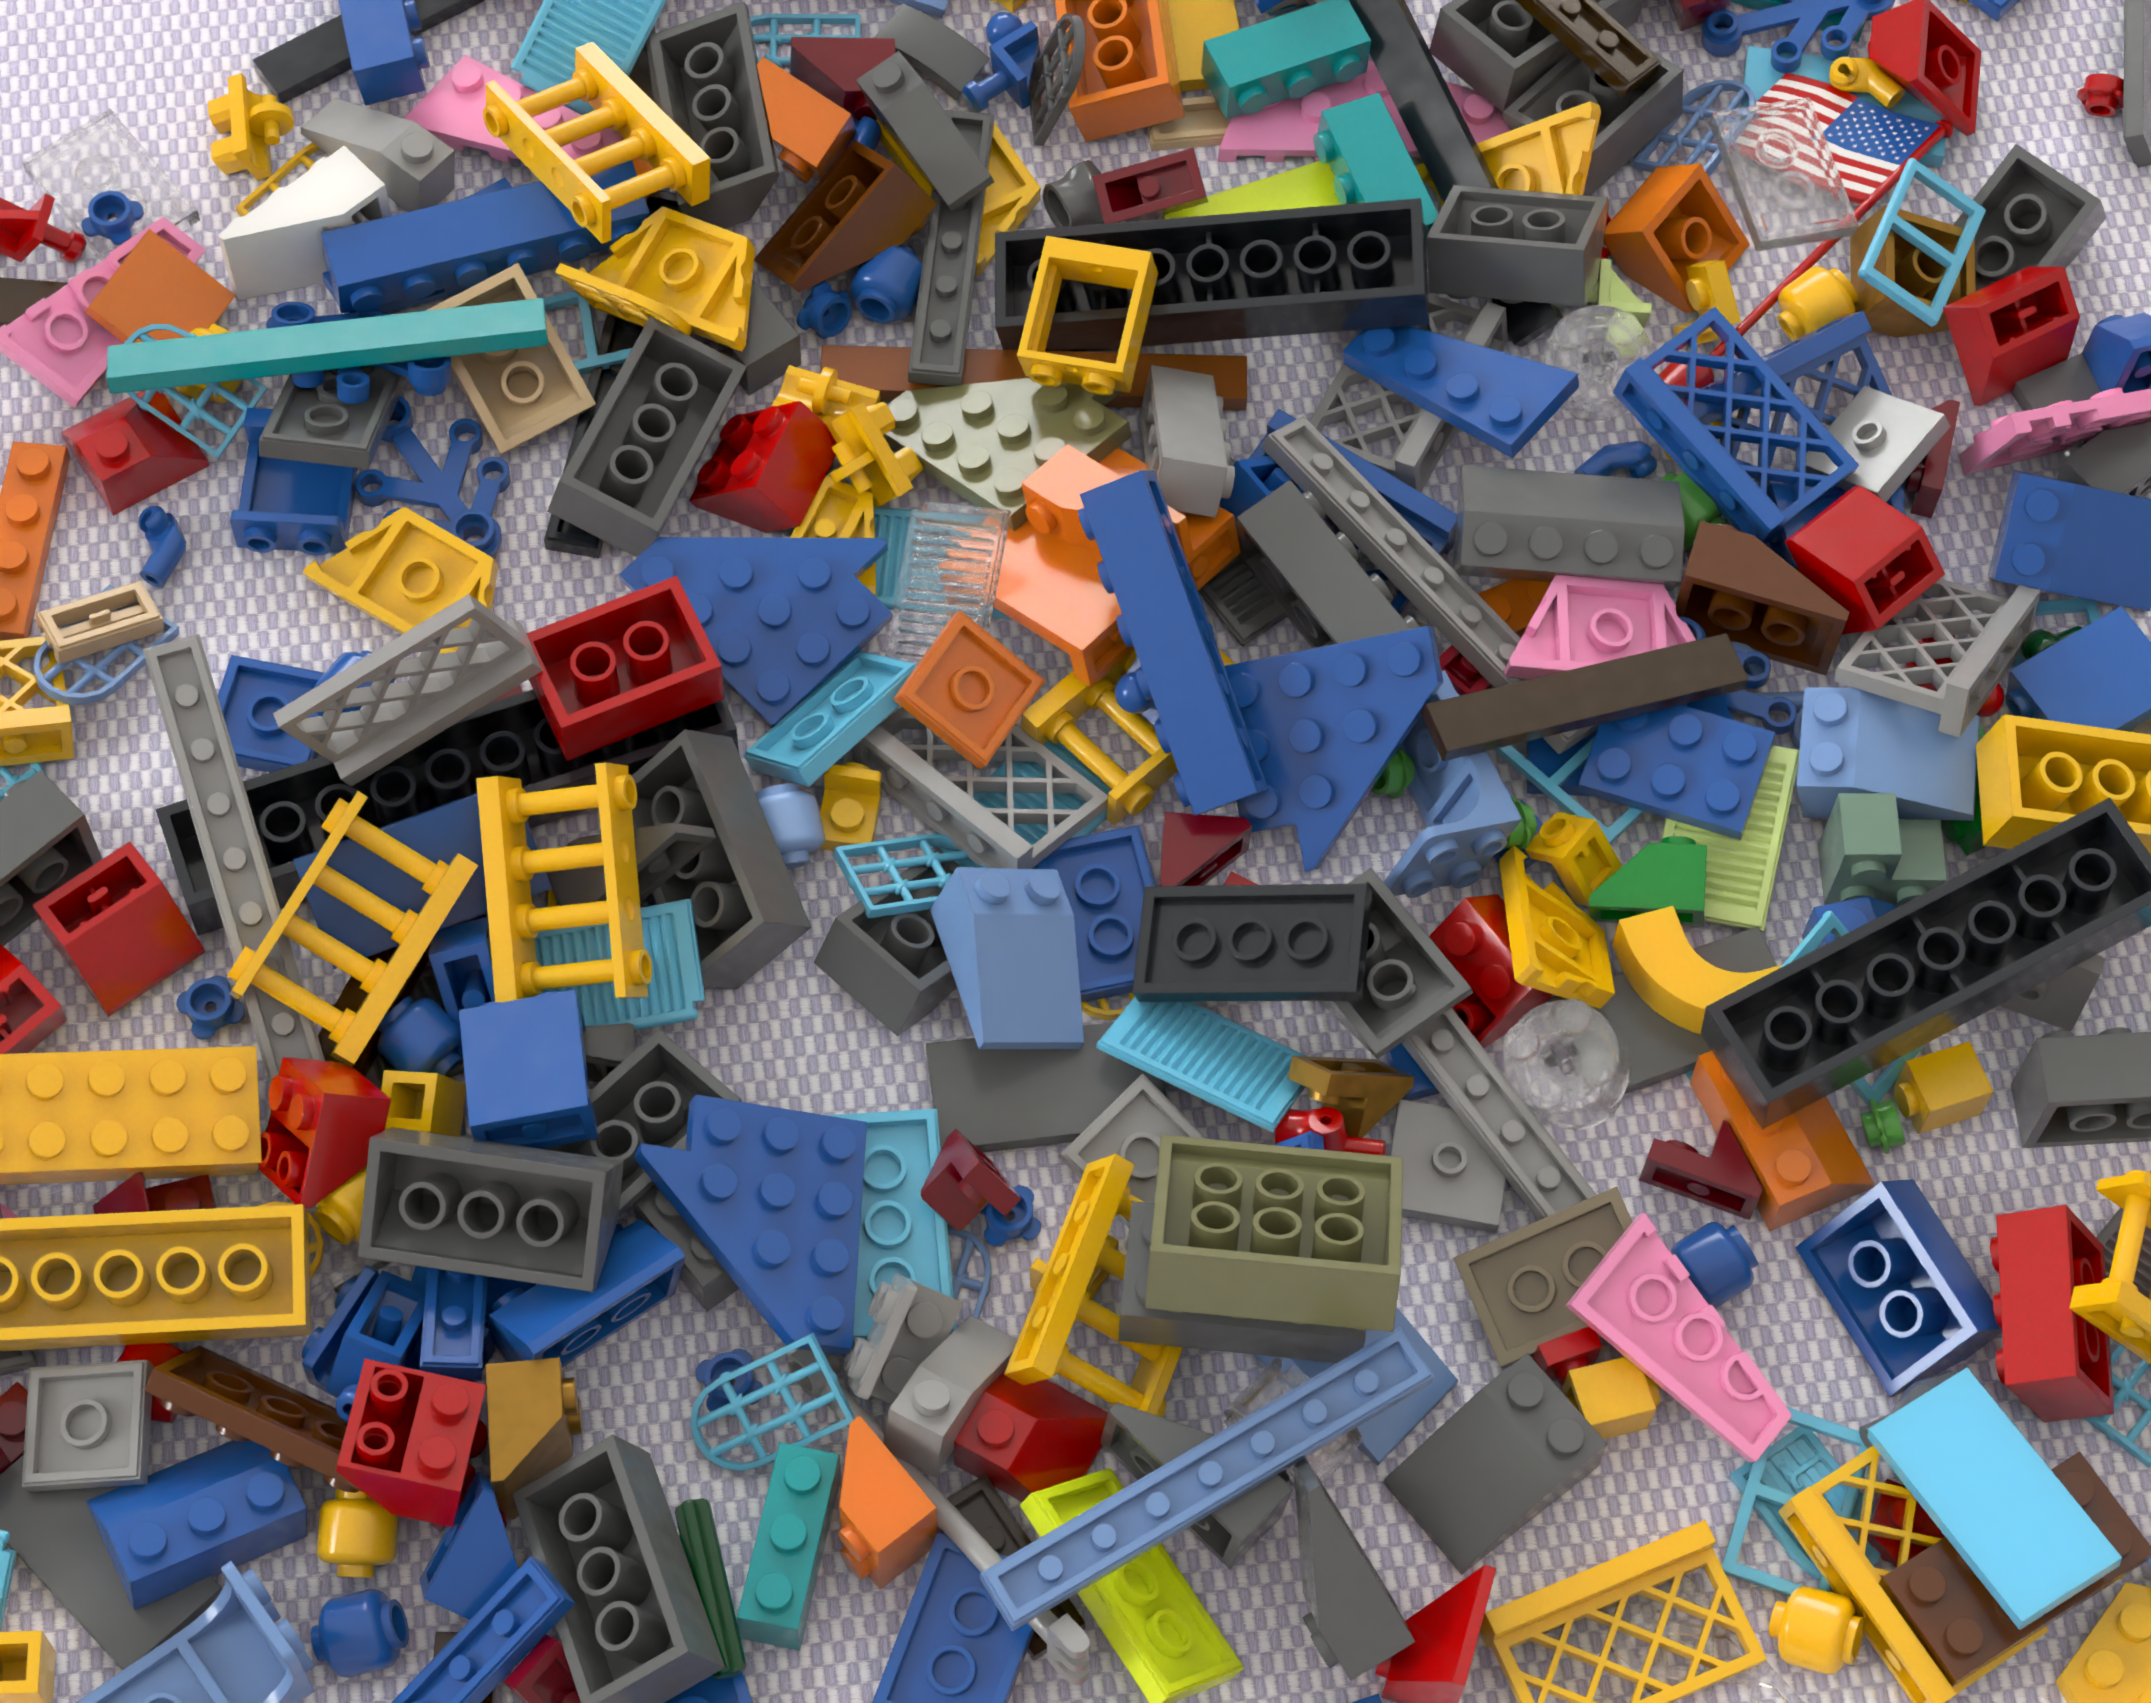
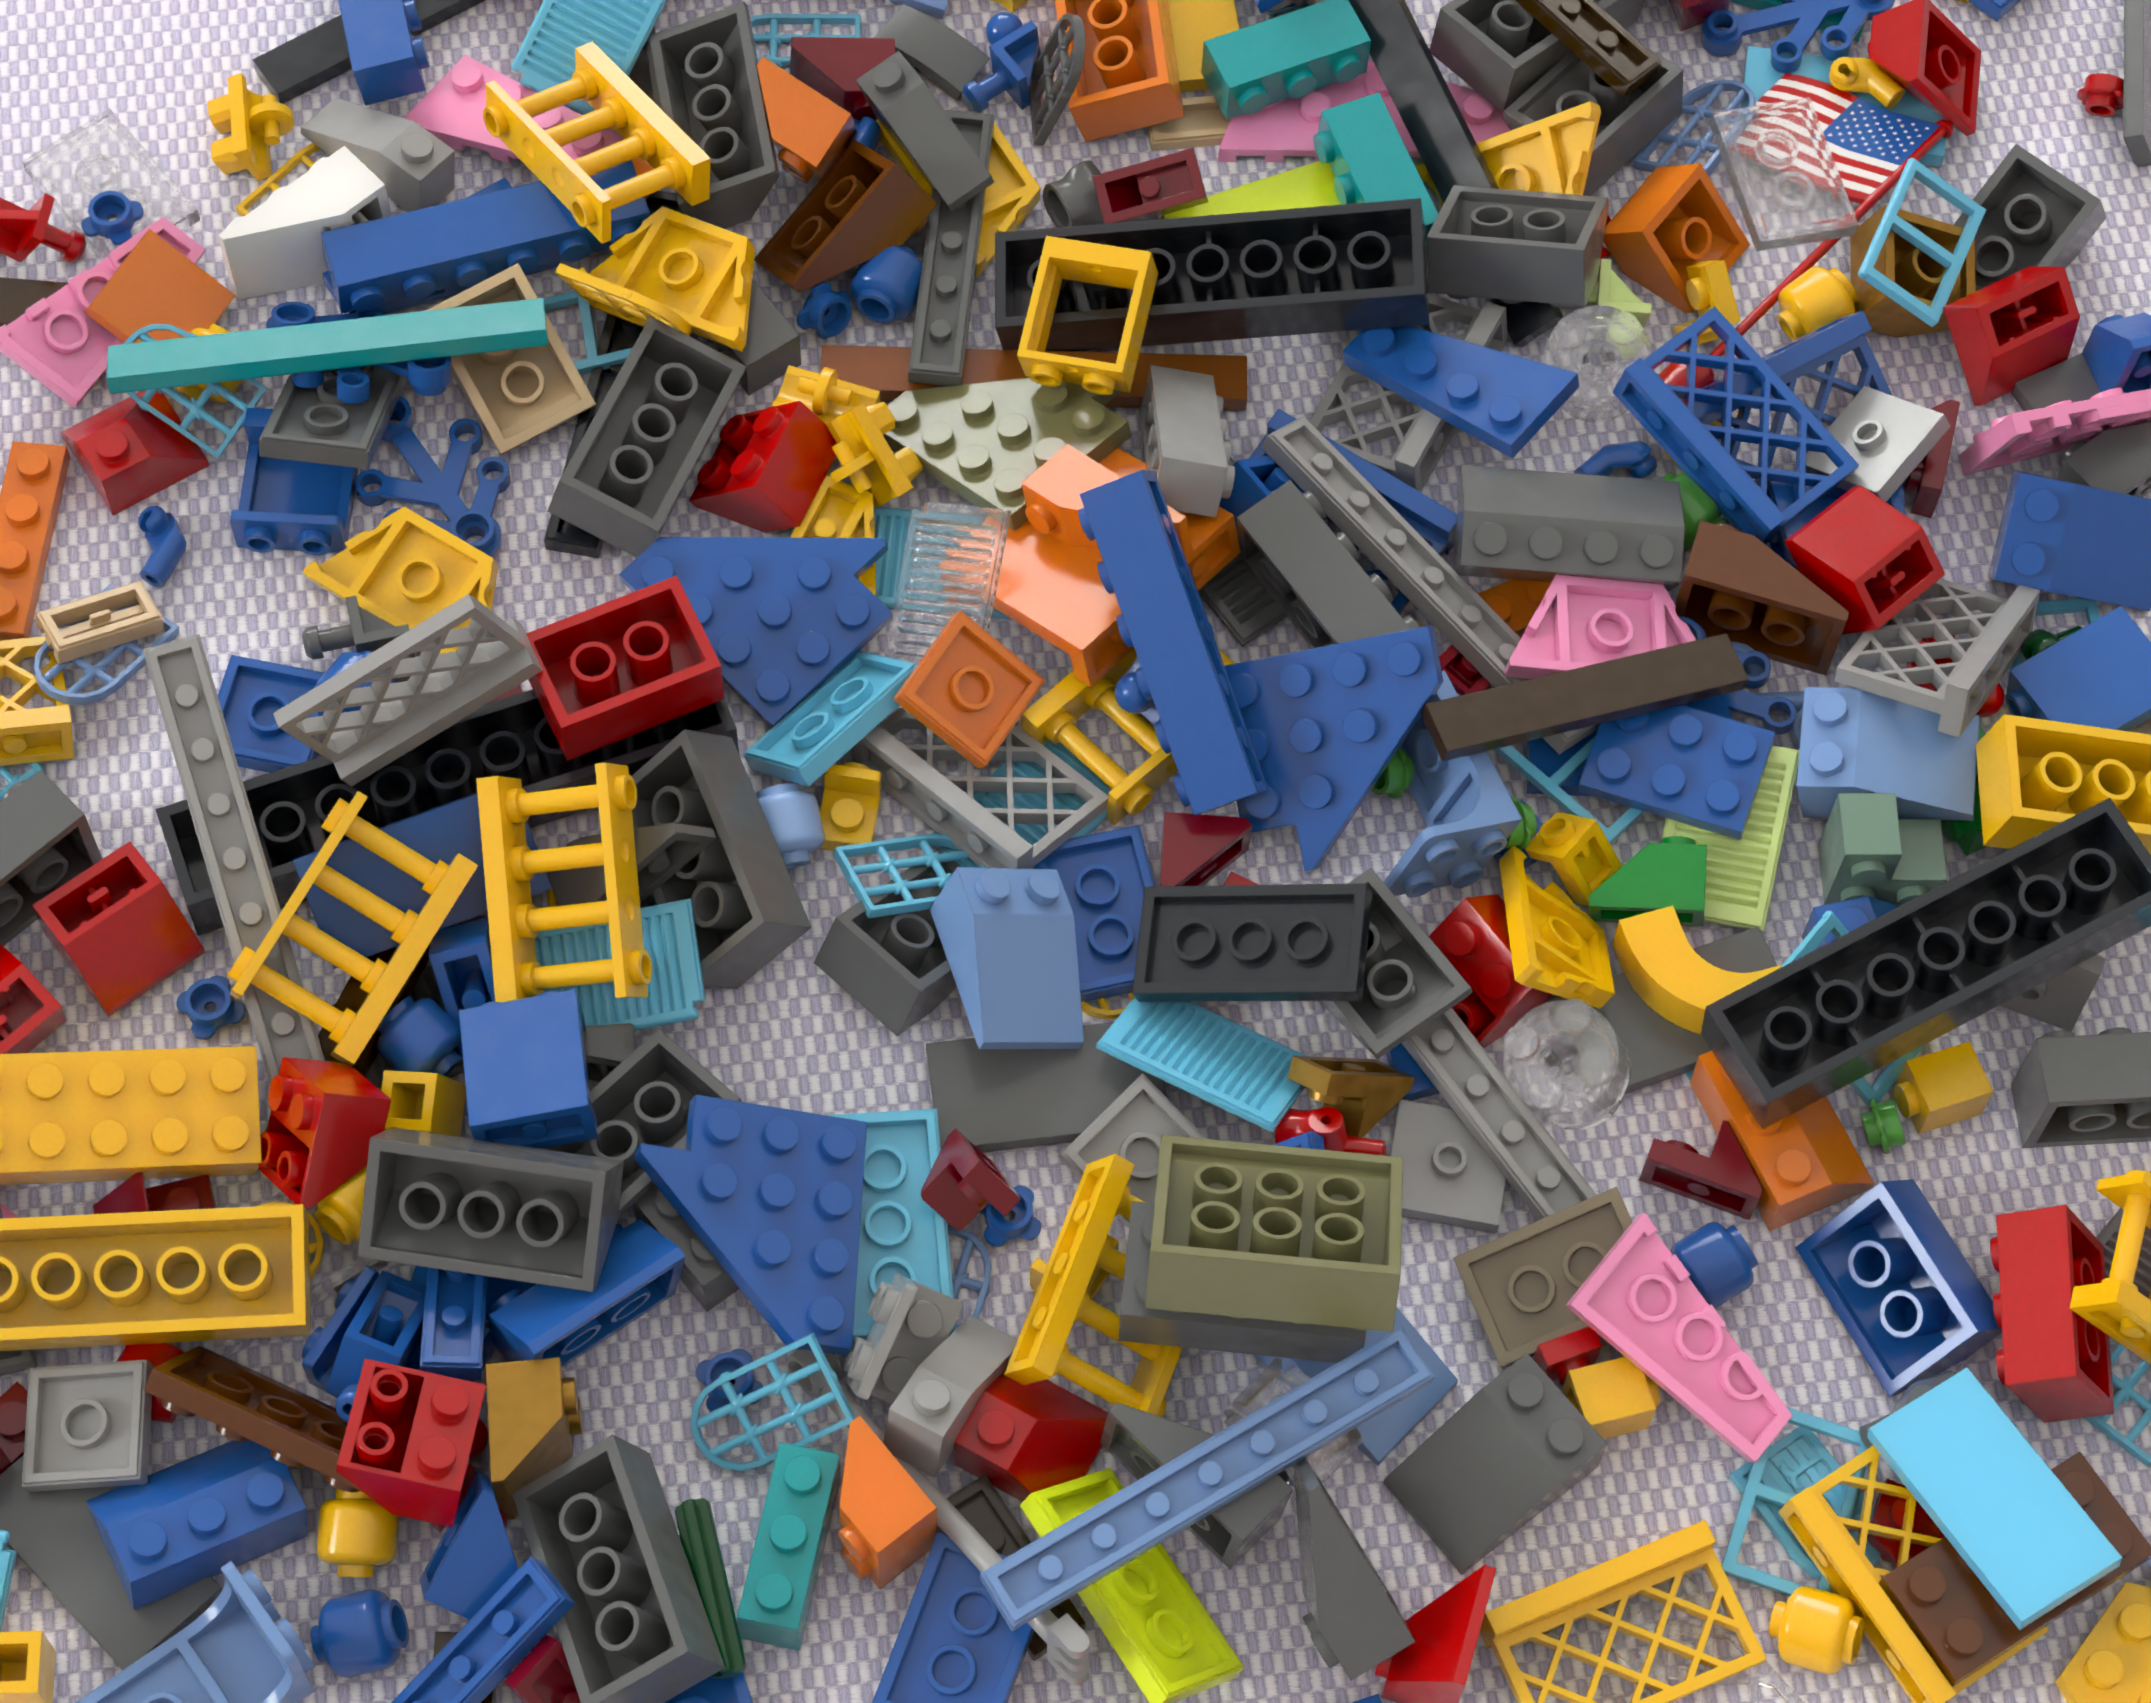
(364, 632): none -> dark grey piece

